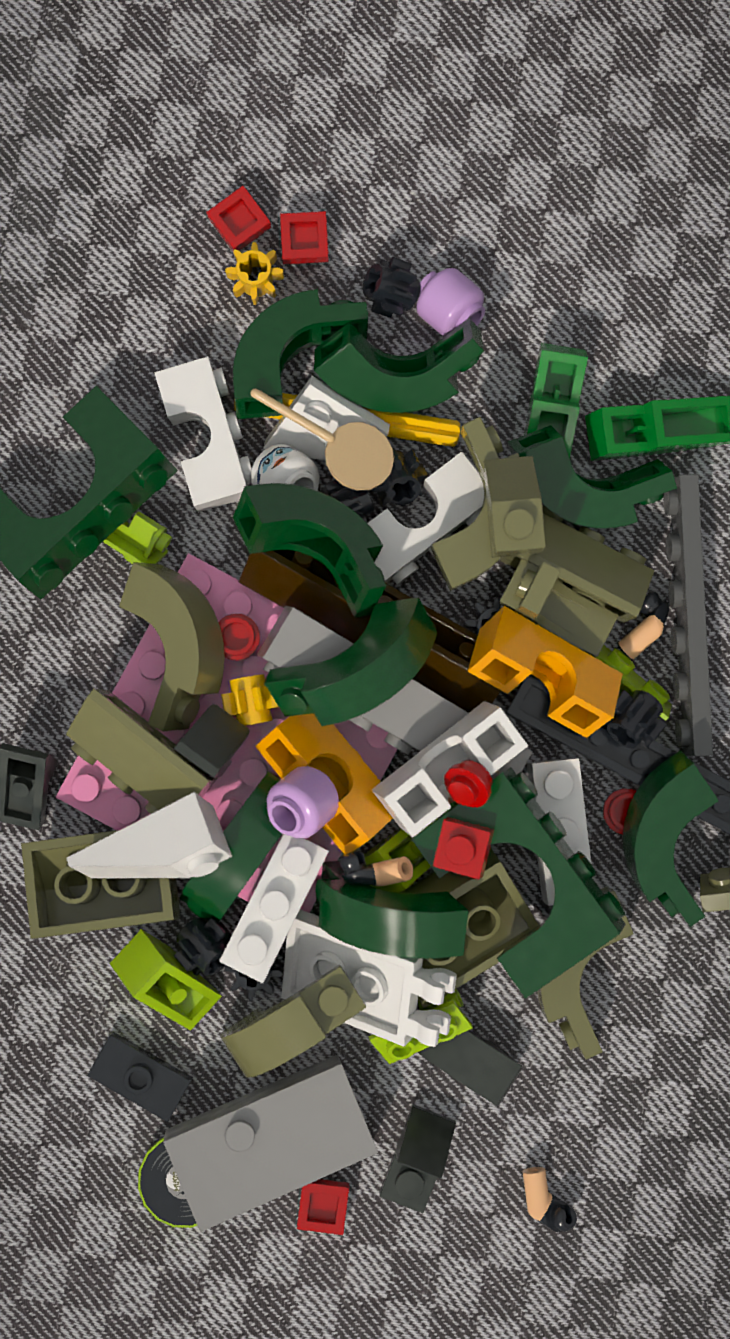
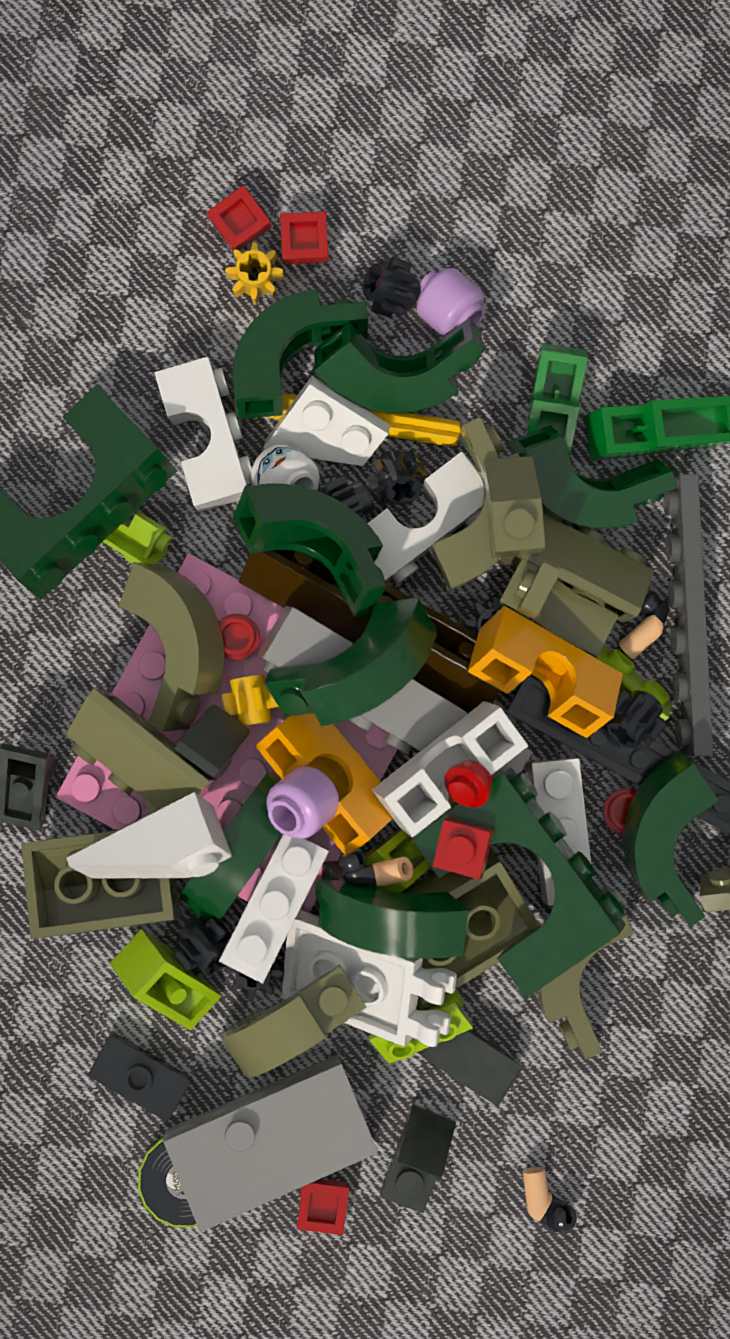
(354, 454): tan piece -> none

